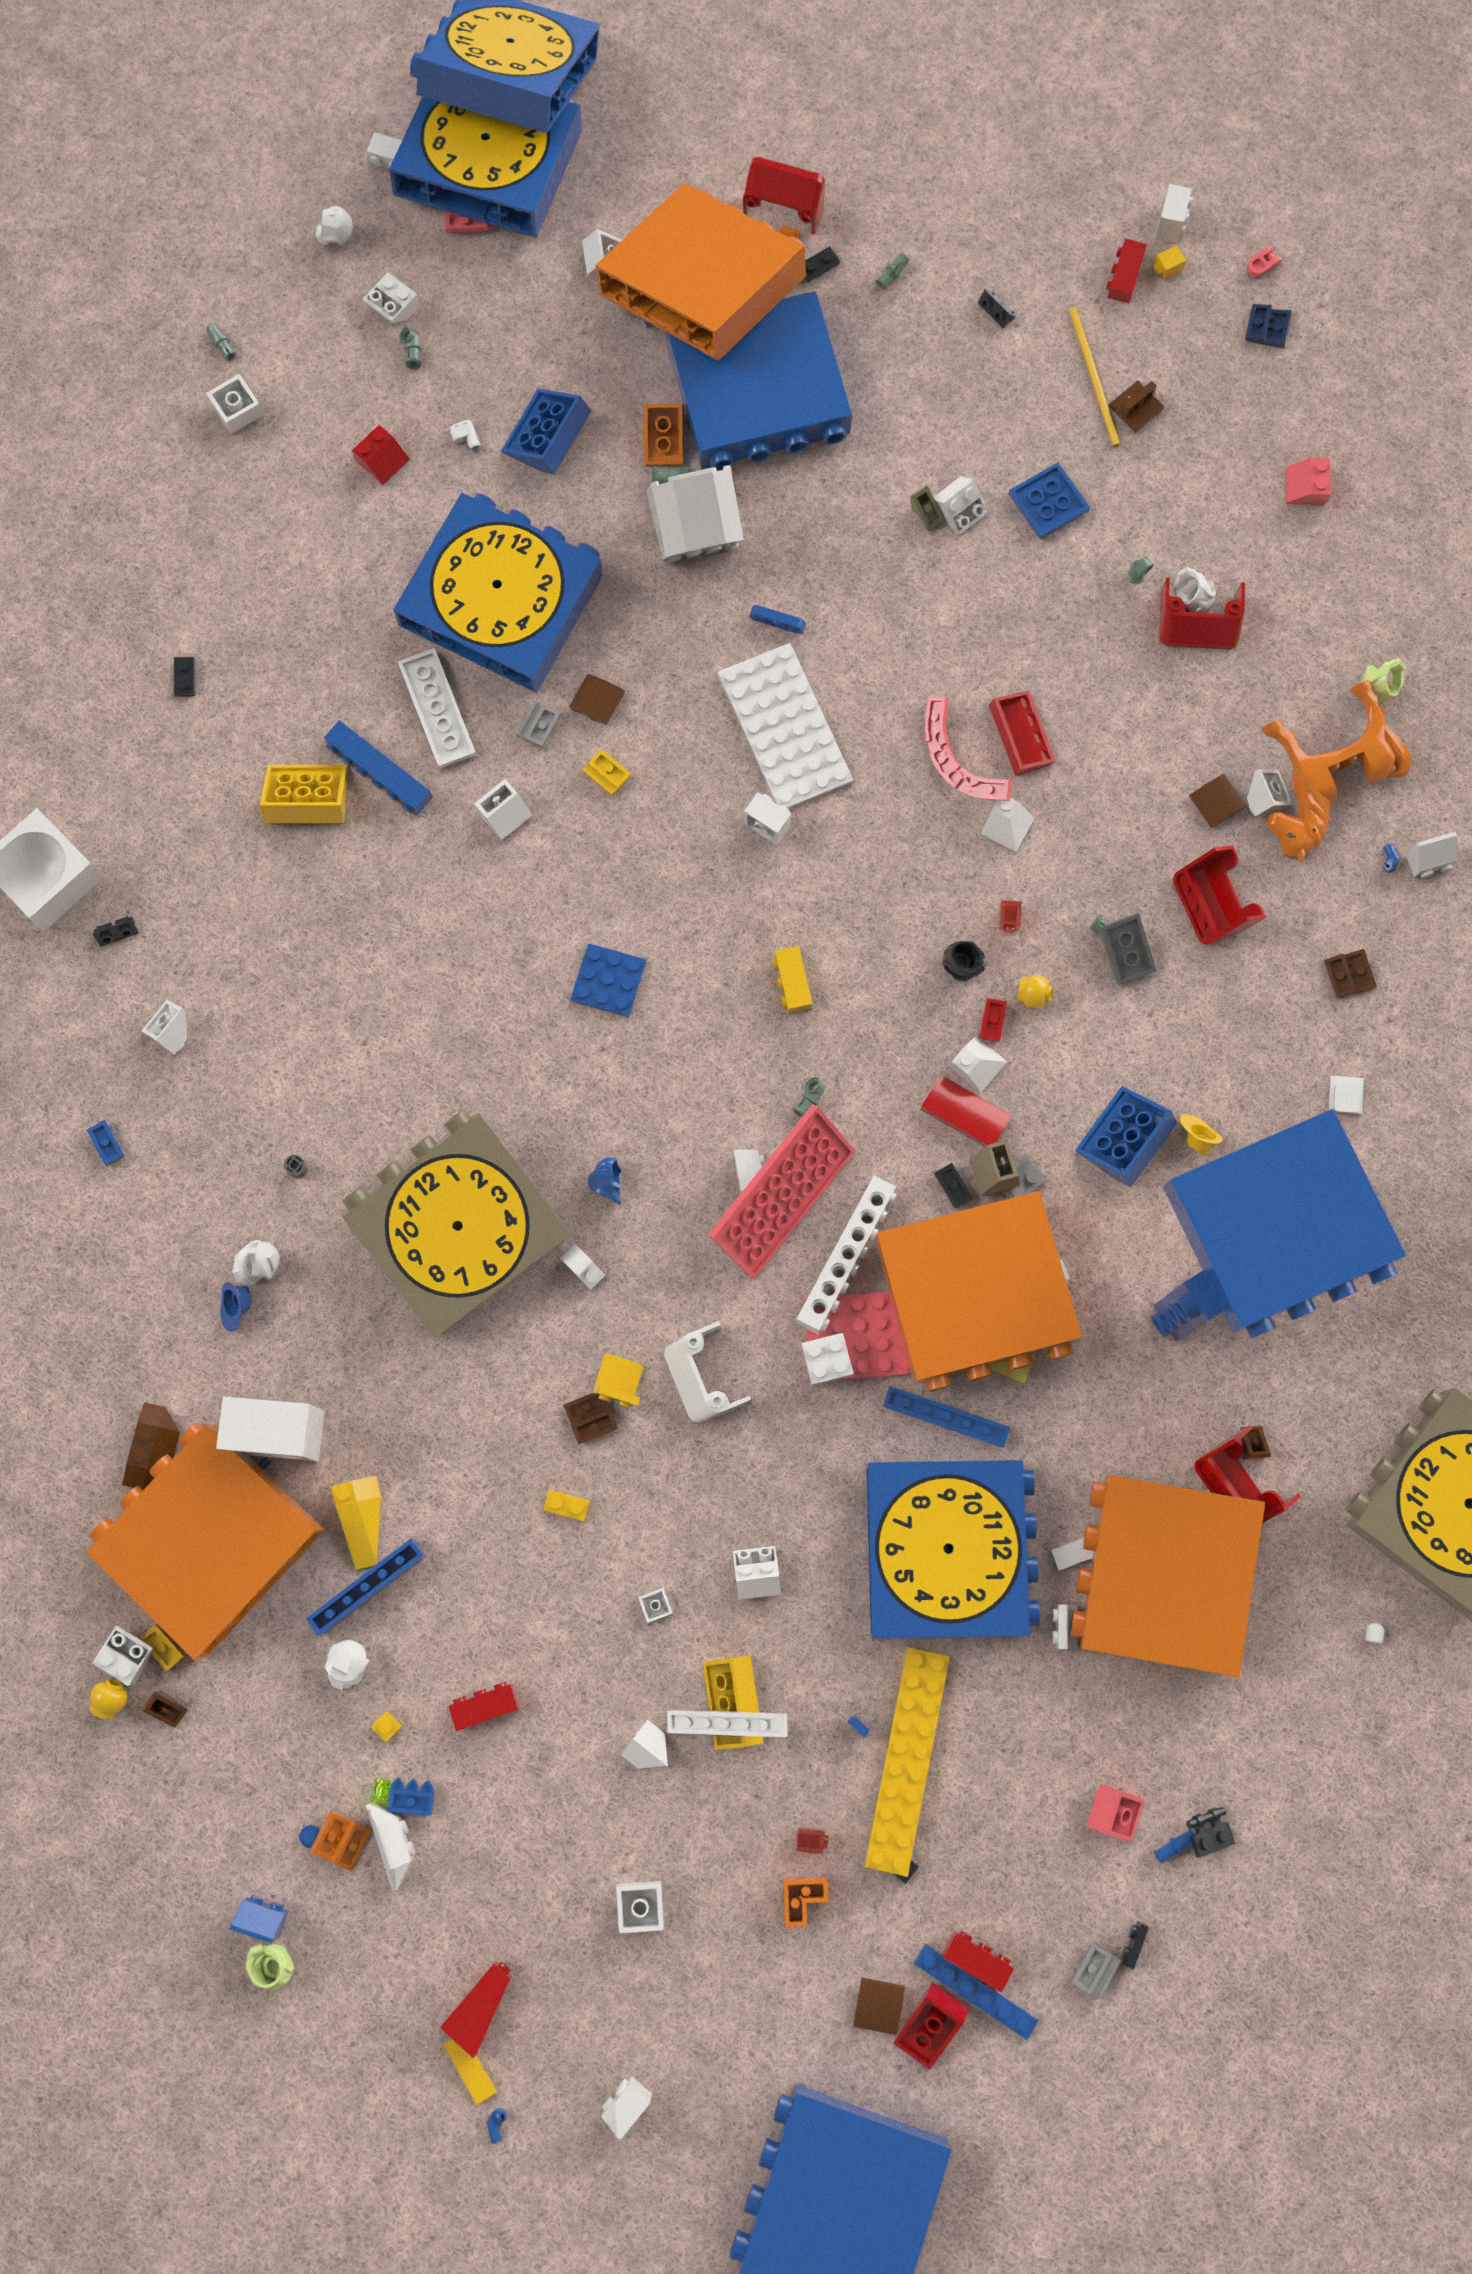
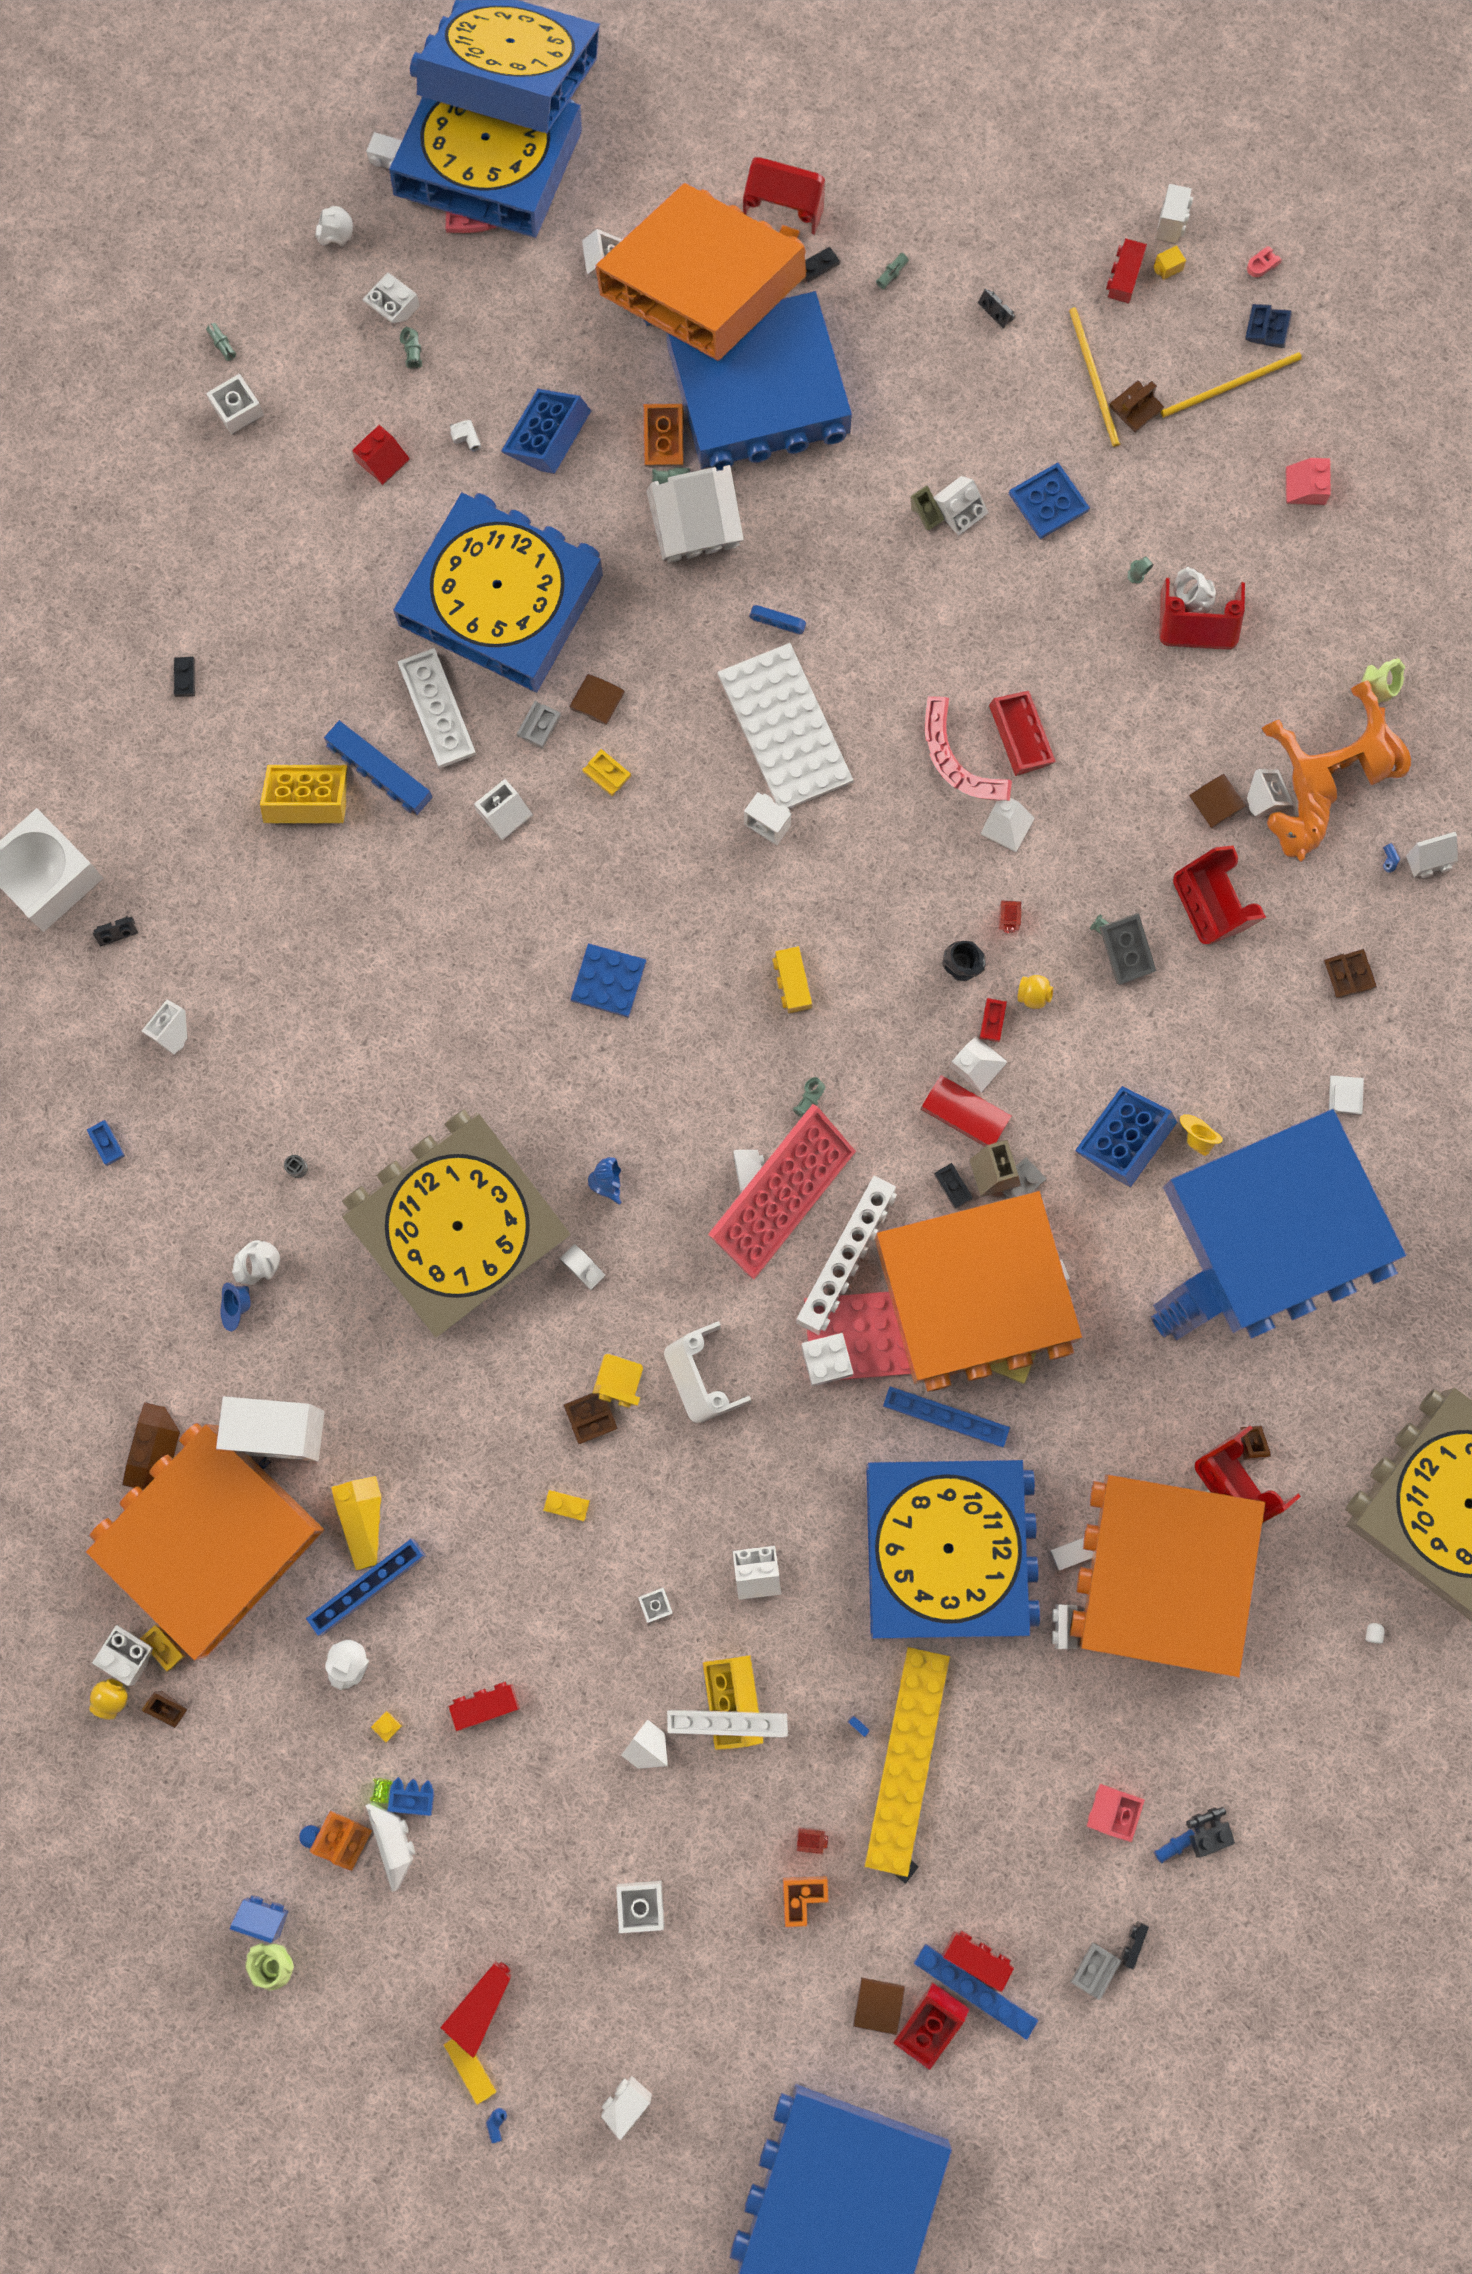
(1231, 384): none -> yellow piece

